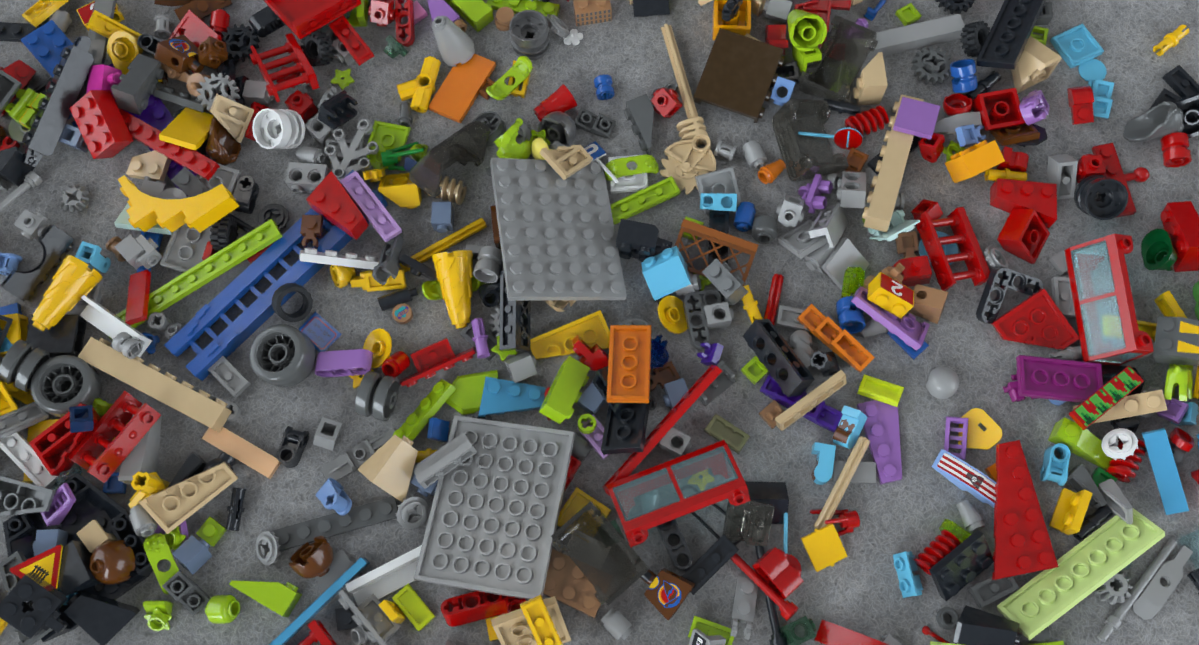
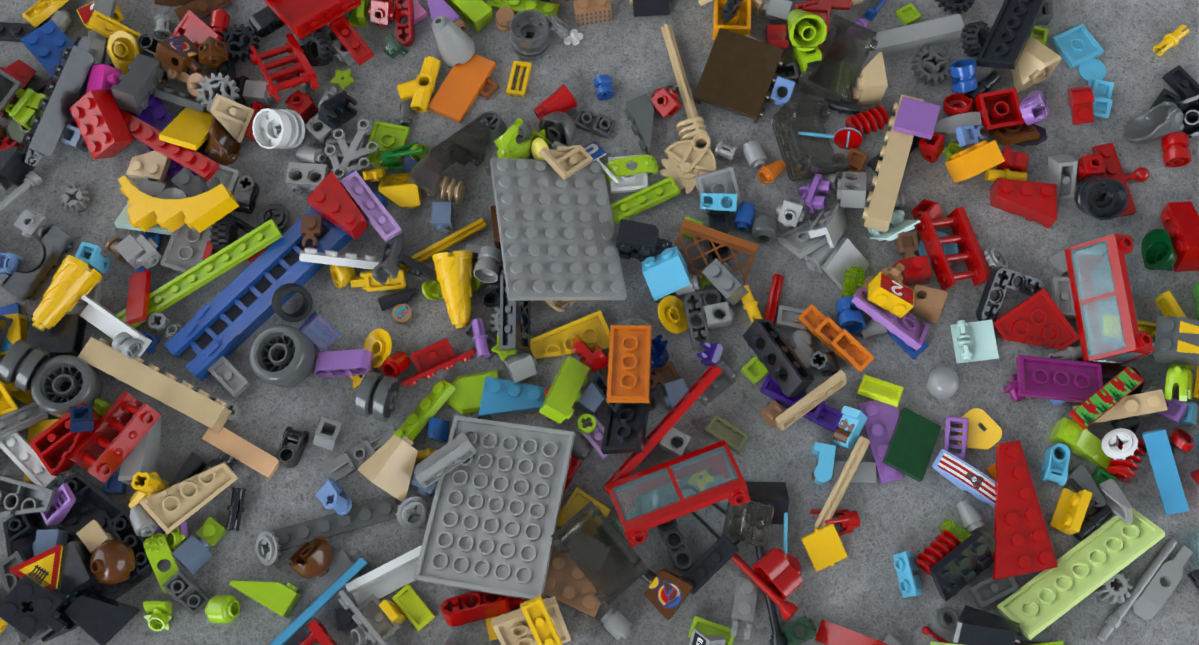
(519, 71): lime piece -> none
(911, 444): none -> dark green tile
(974, 341): none -> light aqua hinge
(1023, 234): red slope -> none

